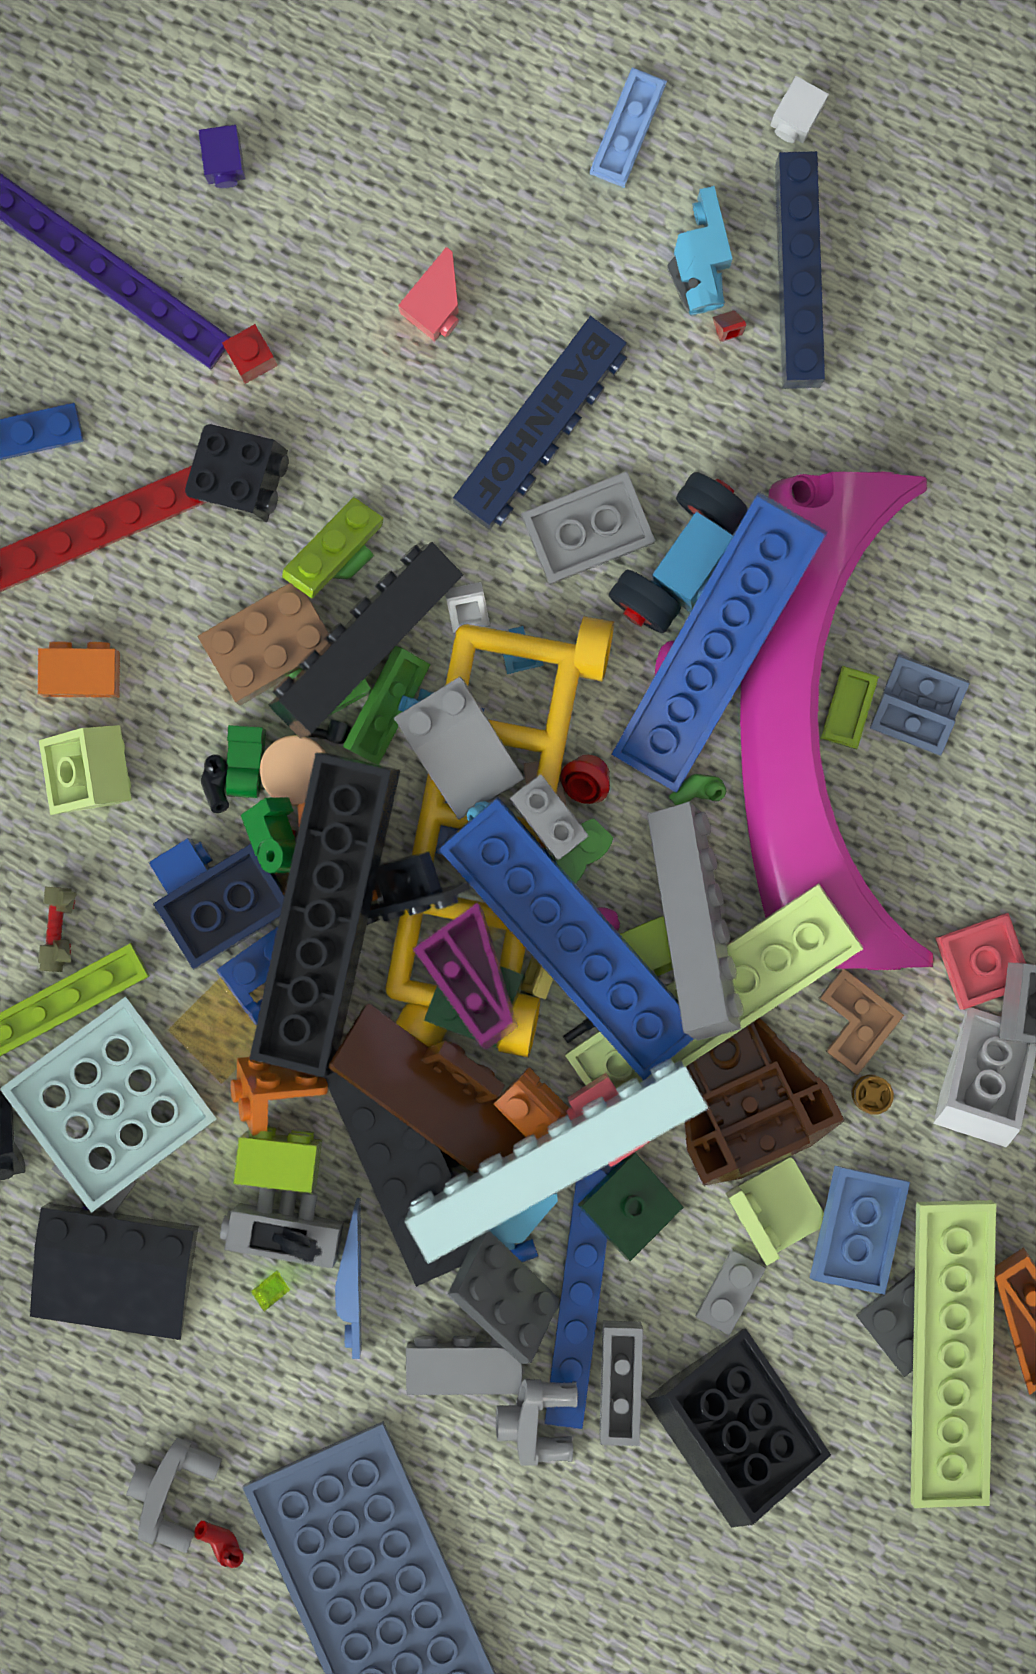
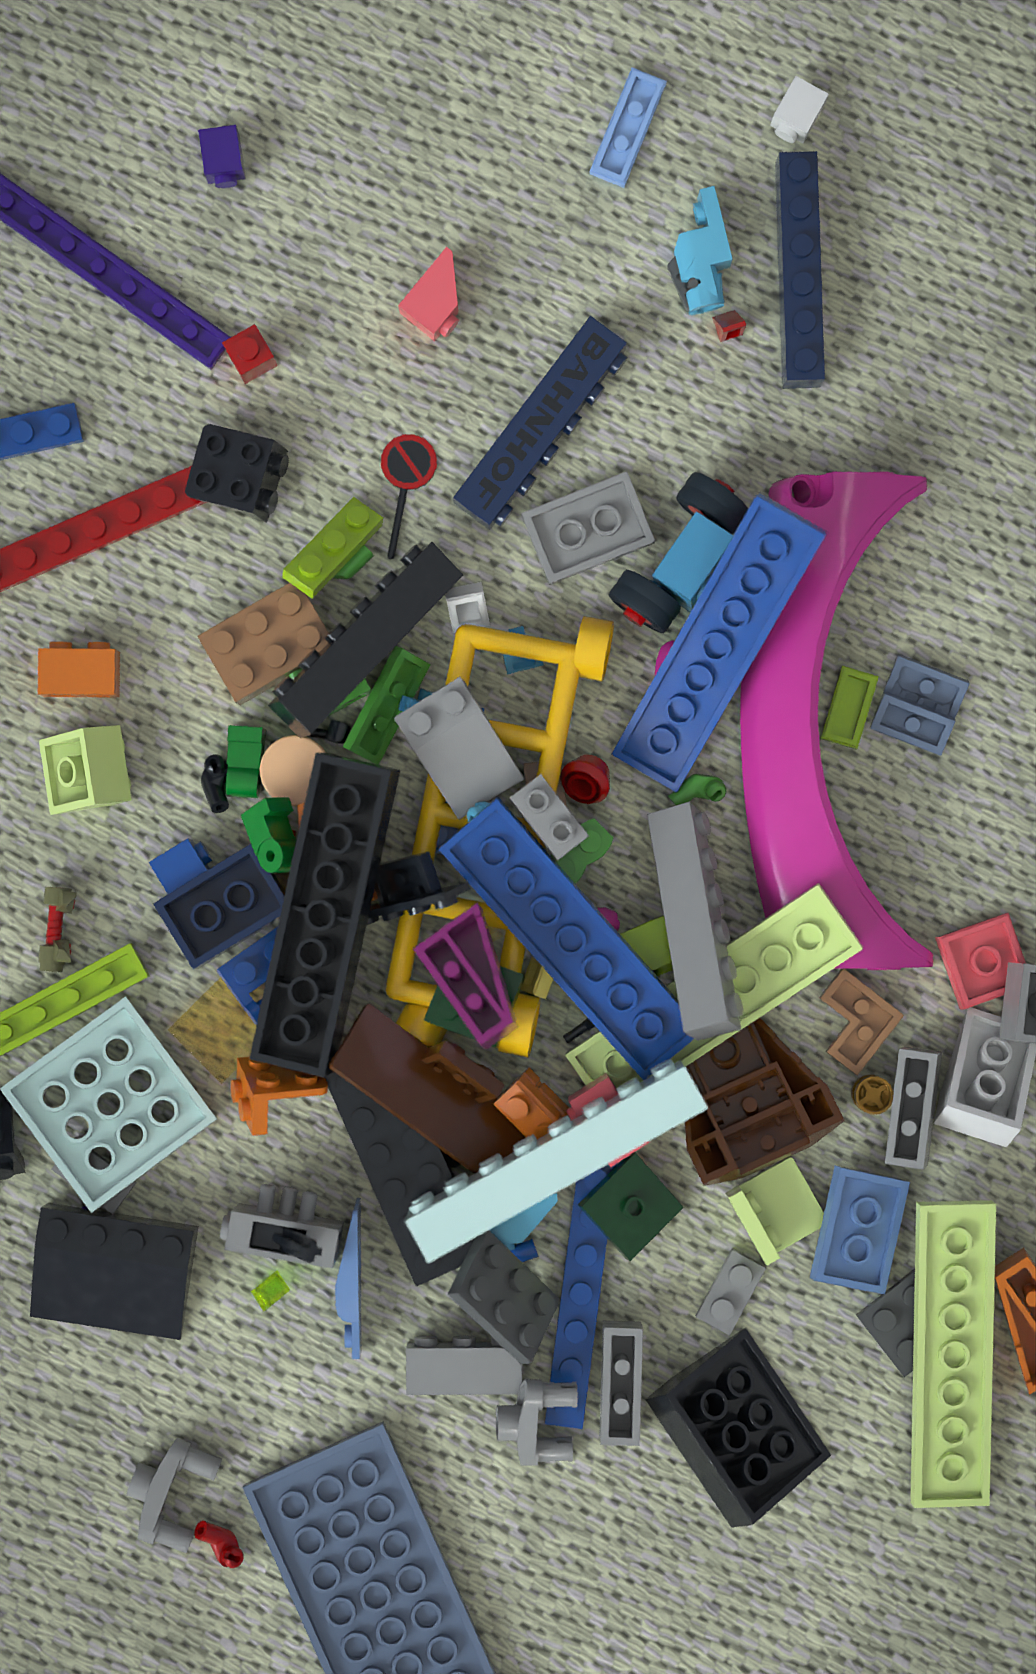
(278, 1160): lime brick -> none
(408, 465): none -> piece
(913, 1107): none -> light grey brick

